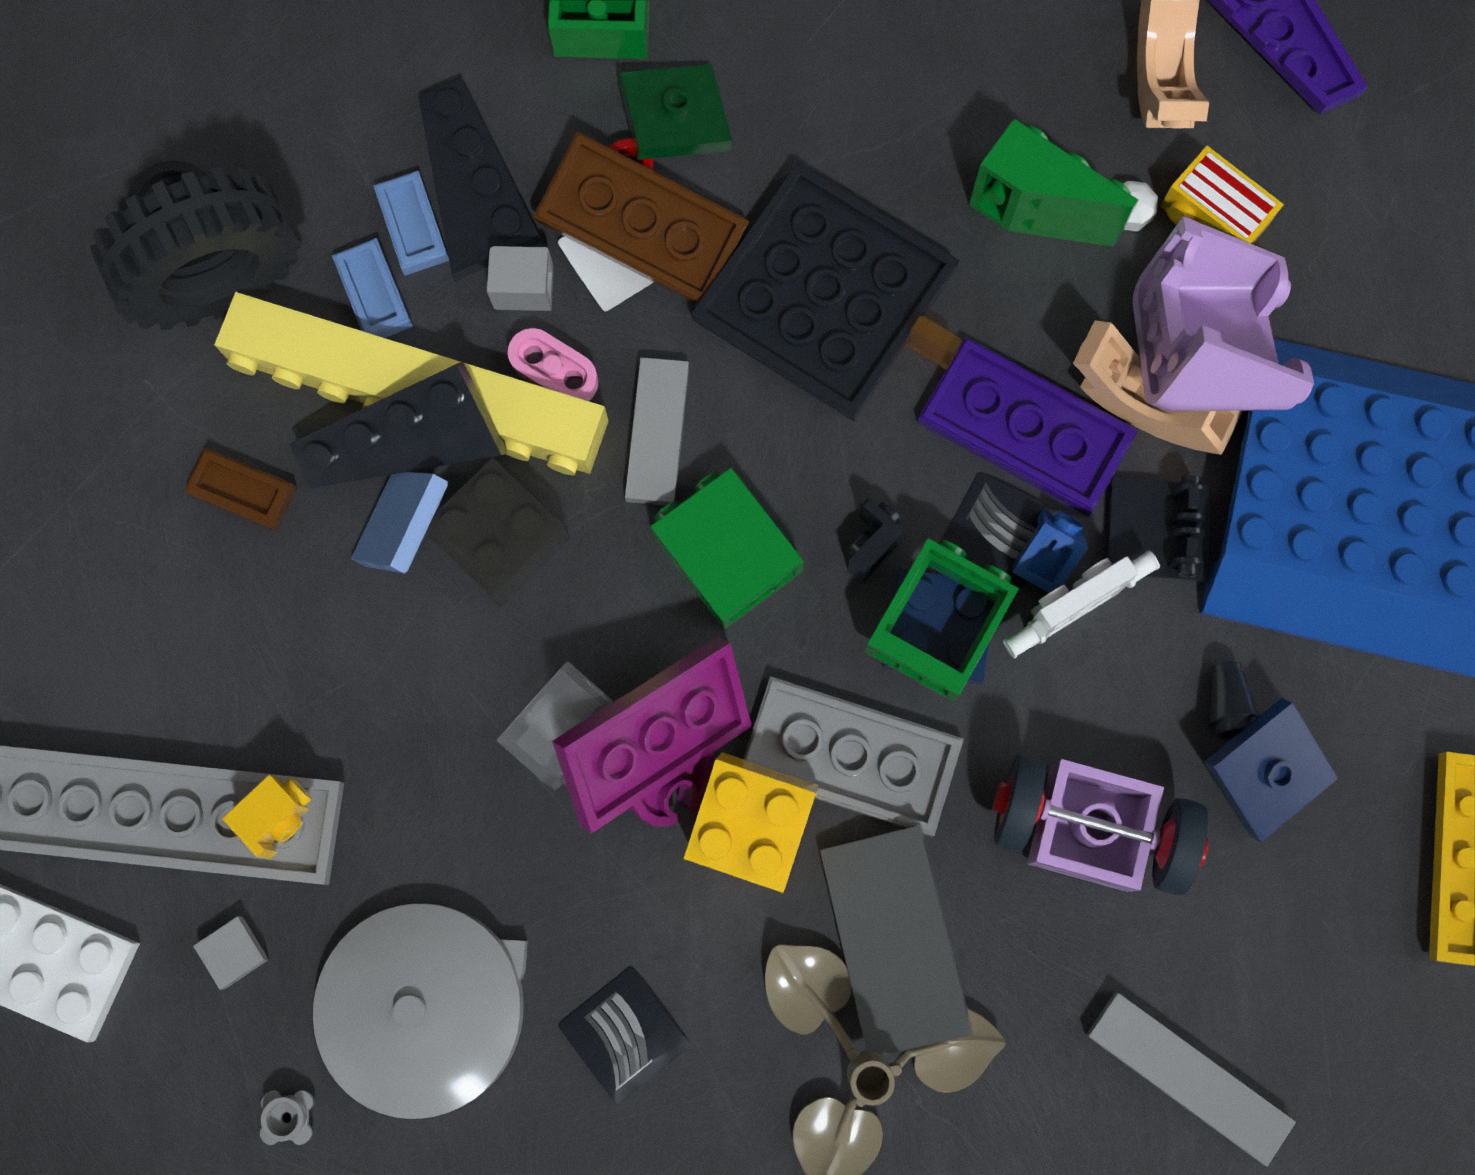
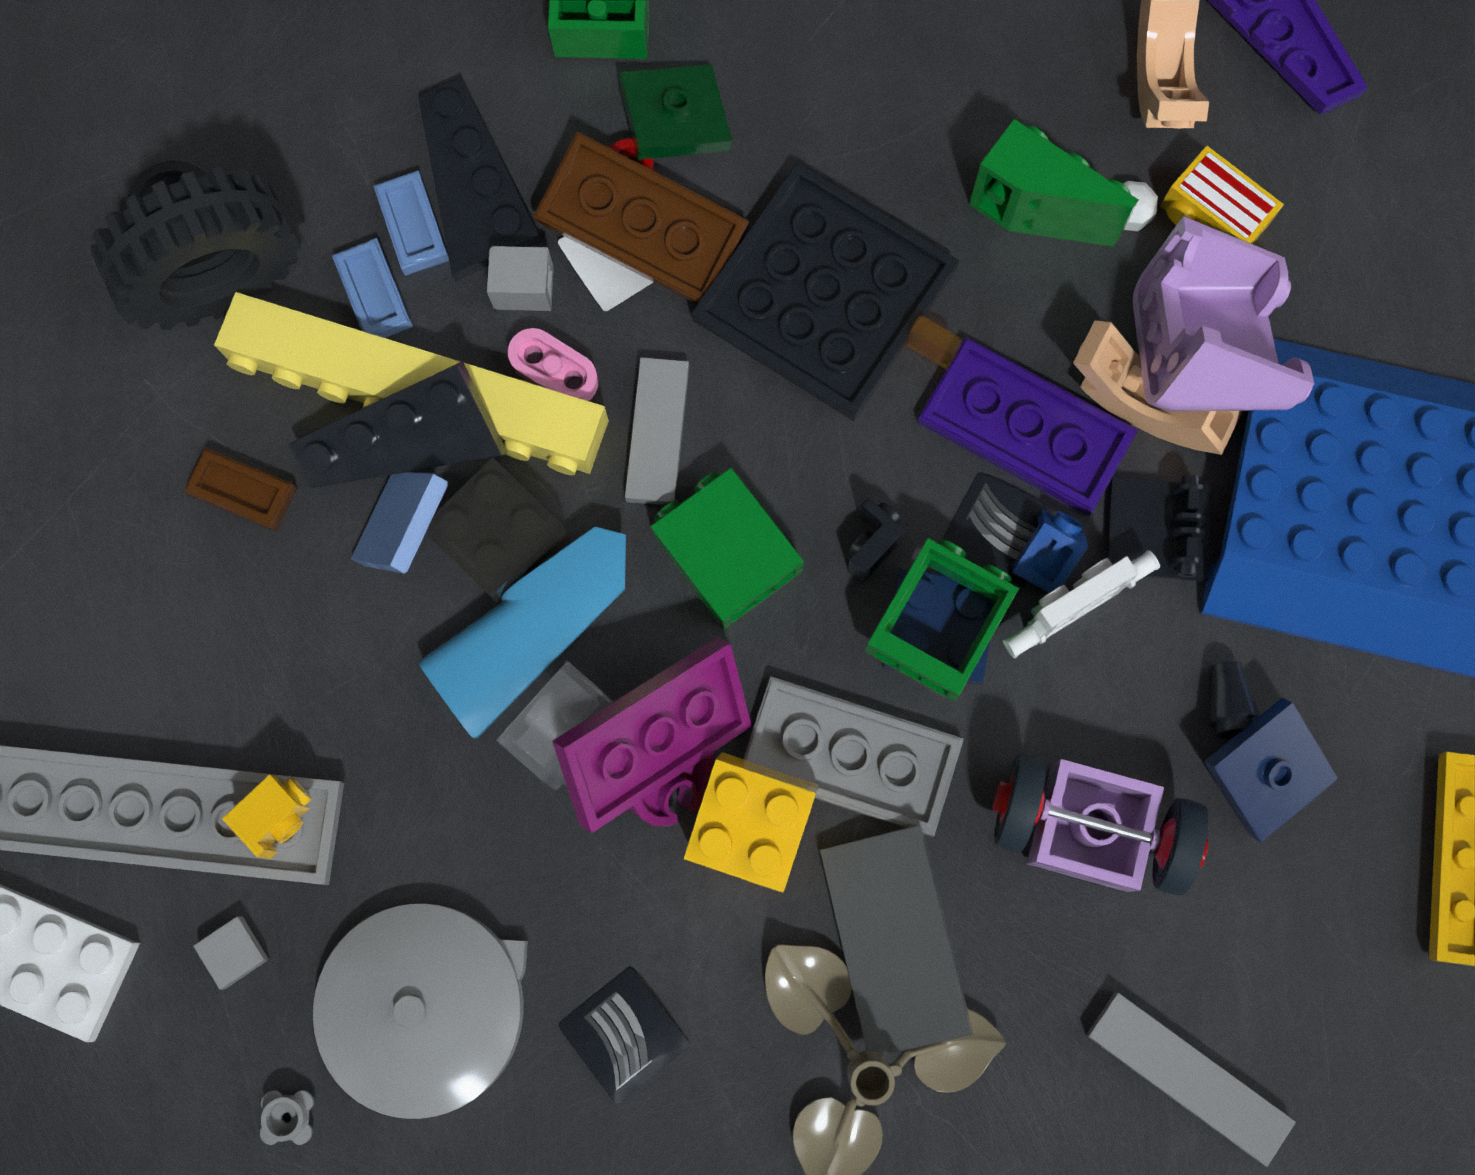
(518, 639): none -> dark azure panel

